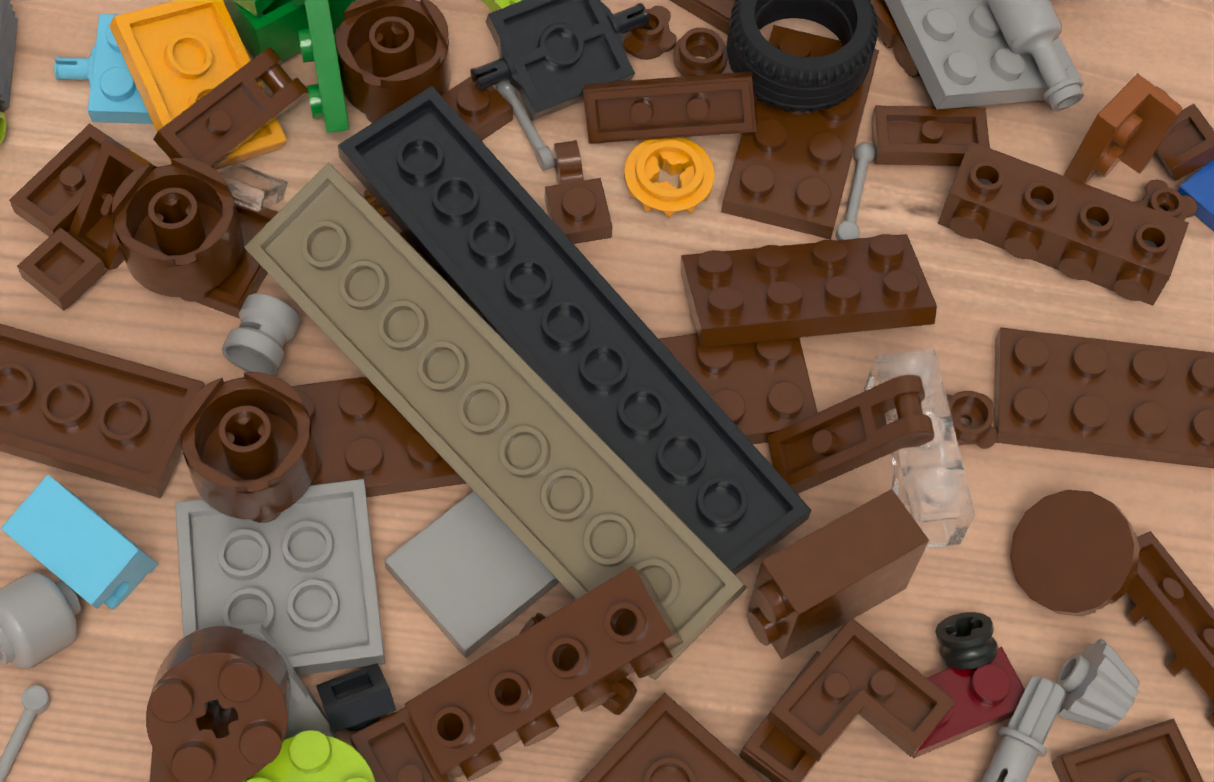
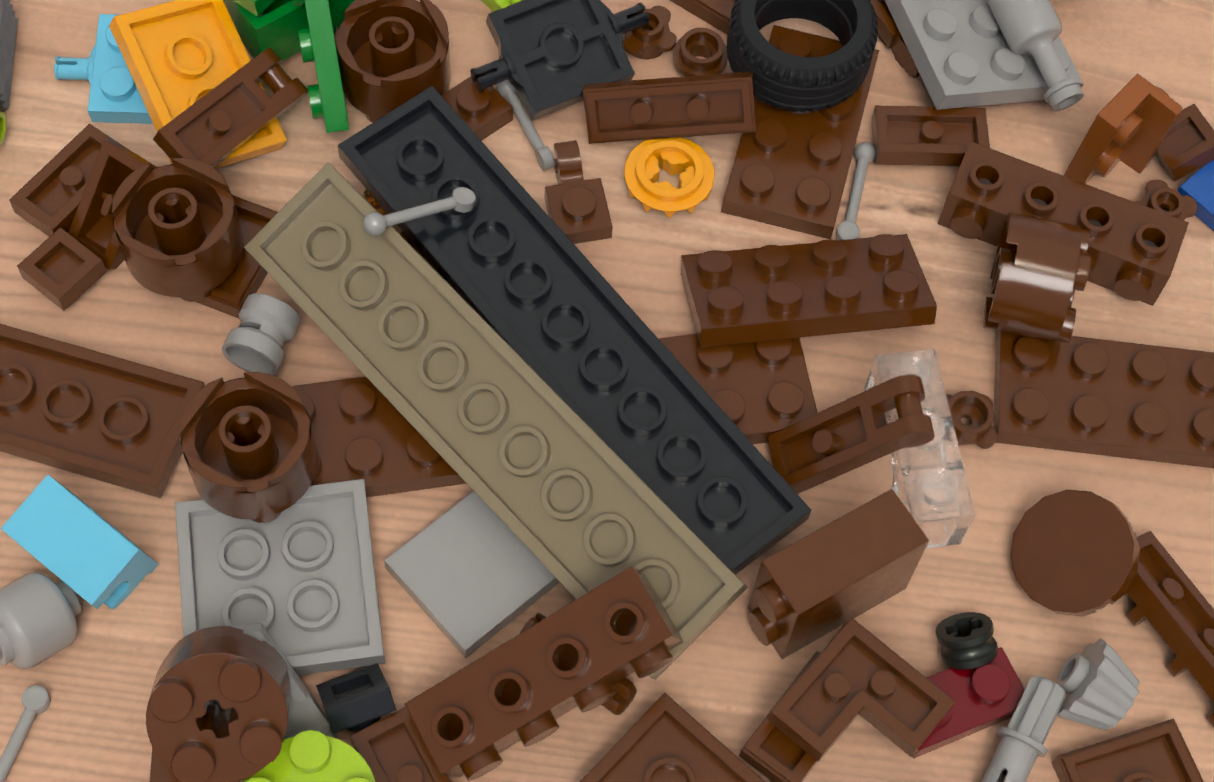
(253, 187): clear tile -> none
(461, 201): none -> light grey hinge
(1036, 278): none -> reddish brown brick

